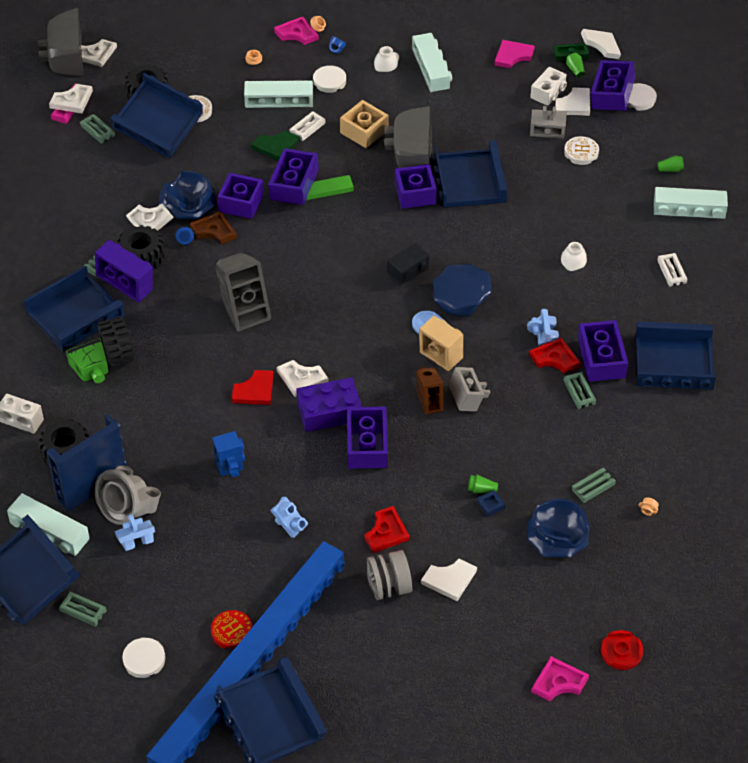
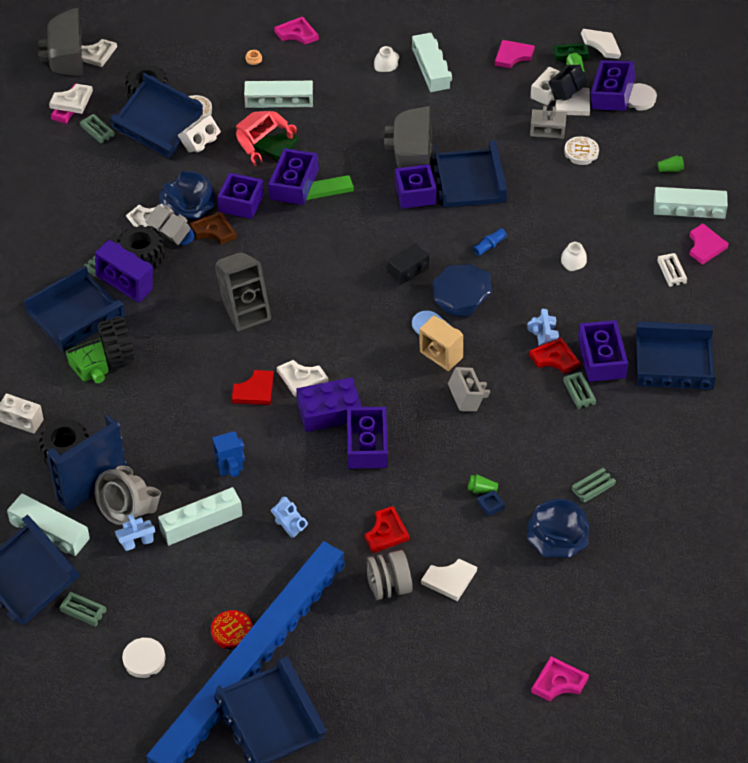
(168, 224): none -> light grey piece
(198, 131): none -> white brick
(200, 516): none -> light aqua brick
(256, 127): none -> coral torso
(310, 127): white tile -> none
(318, 23): light nougat plate -> none
(329, 79): white tile -> none
(334, 40): blue tile -> none
(364, 123): tan brick -> none
(430, 381): reddish brown torso -> none
(489, 242): none -> blue pin
(567, 82): none -> black piece
(621, 650): red tile -> none
(648, 506): light nougat plate -> none
(706, 244): none -> dark pink tile

